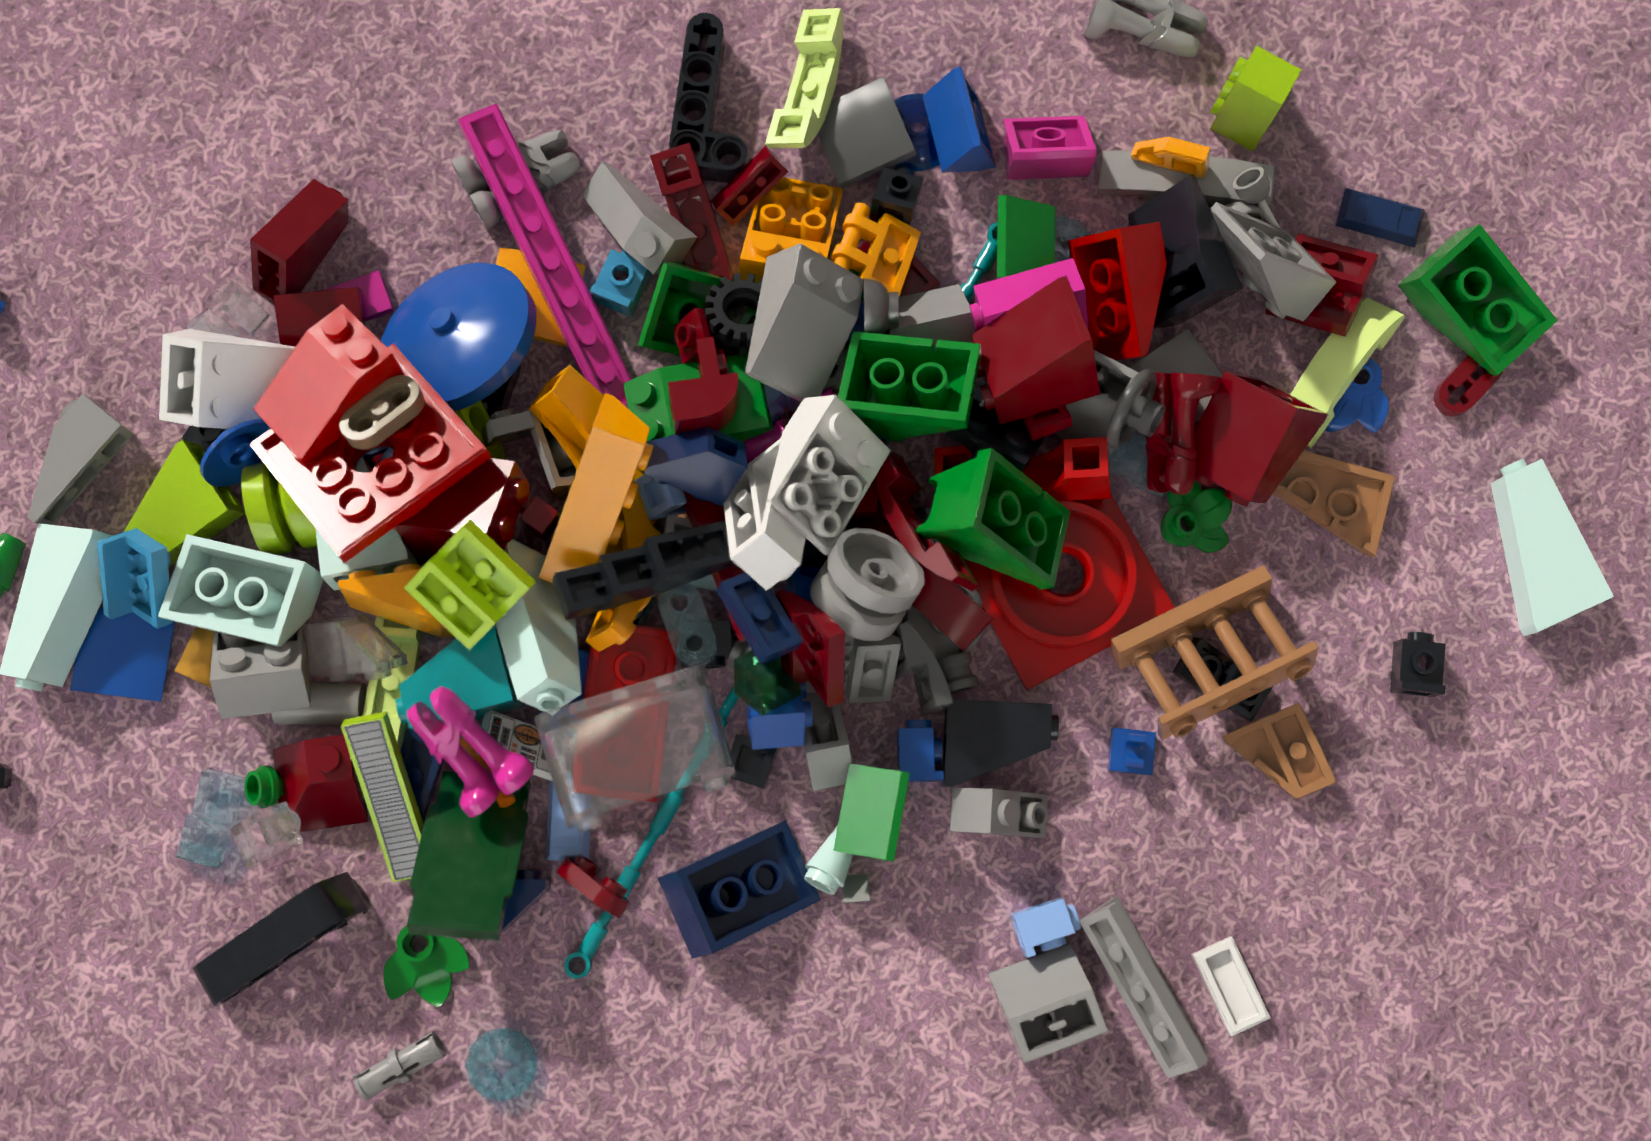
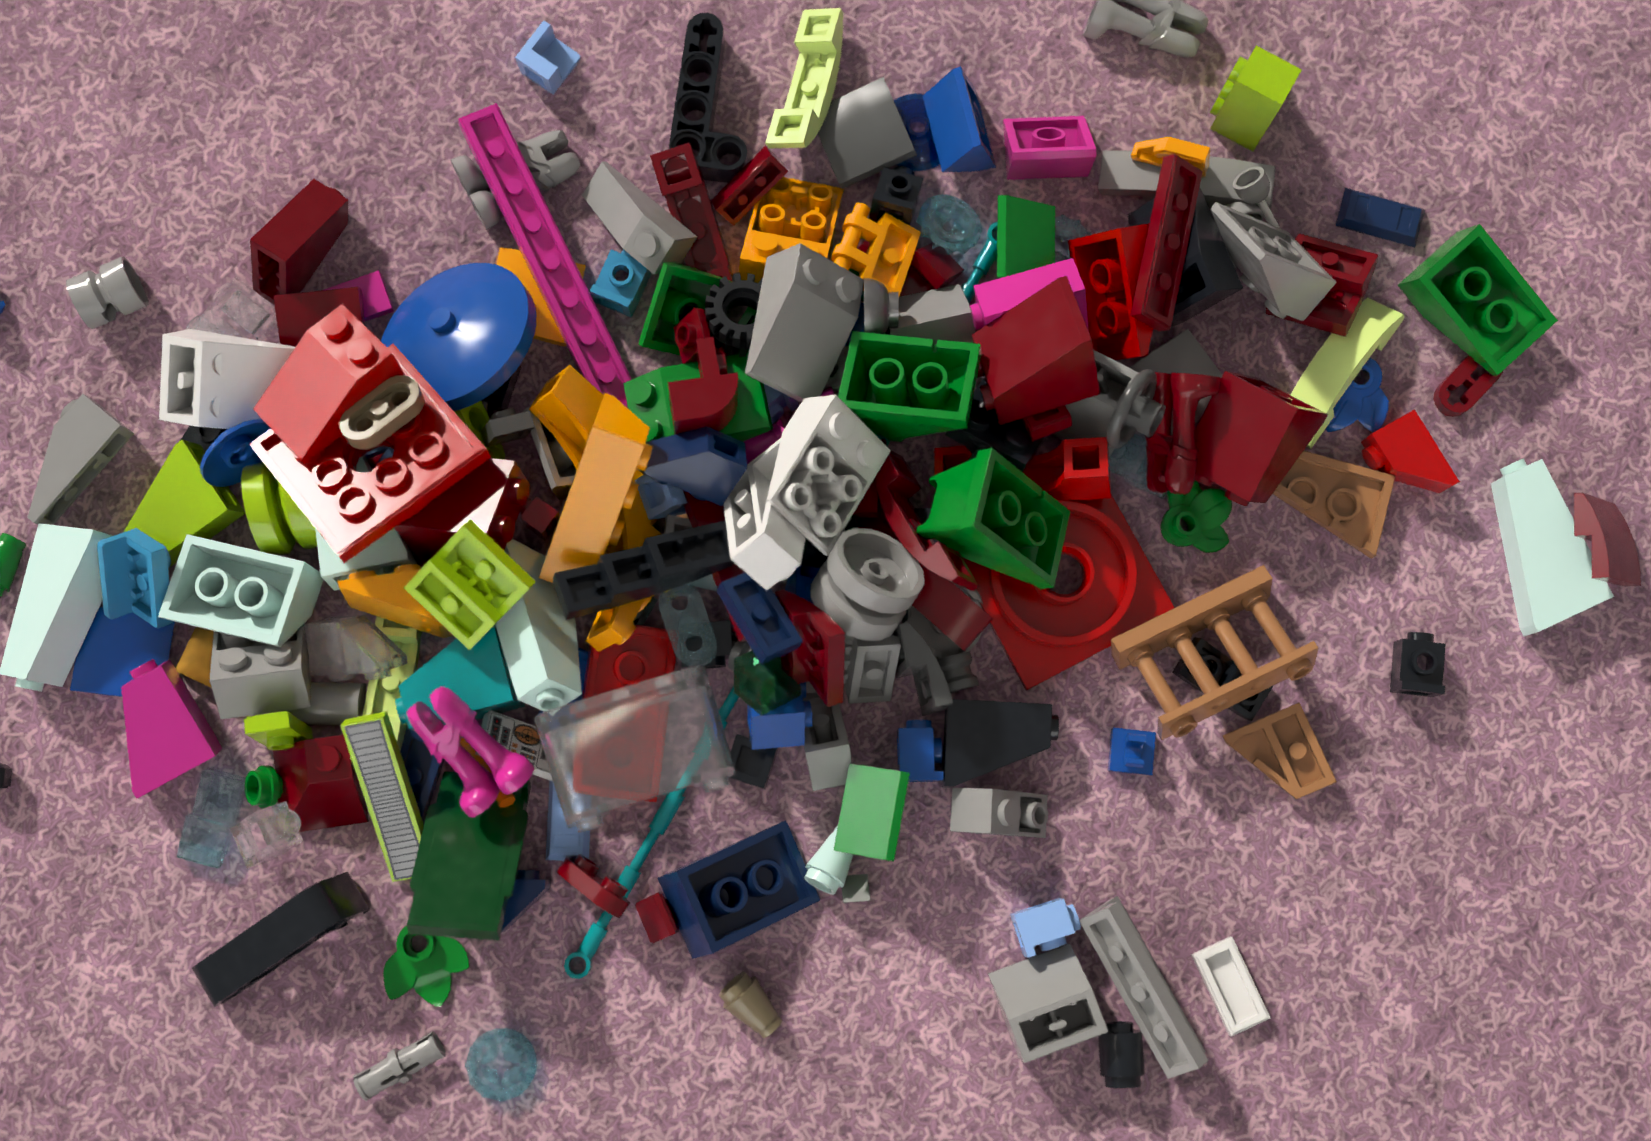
(103, 294): none -> light grey wheel
(163, 727): none -> dark pink slope
(277, 730): none -> lime plate
(546, 59): none -> light blue panel
(657, 917): none -> dark red slope
(750, 1004): none -> dark tan cone
(936, 265): none -> dark red tile
(943, 208): none -> clear light blue gear
(1121, 1055): none -> black brick
(1166, 243): none -> dark red tile
(1409, 454): none -> red slope
(1613, 546): none -> dark red slope

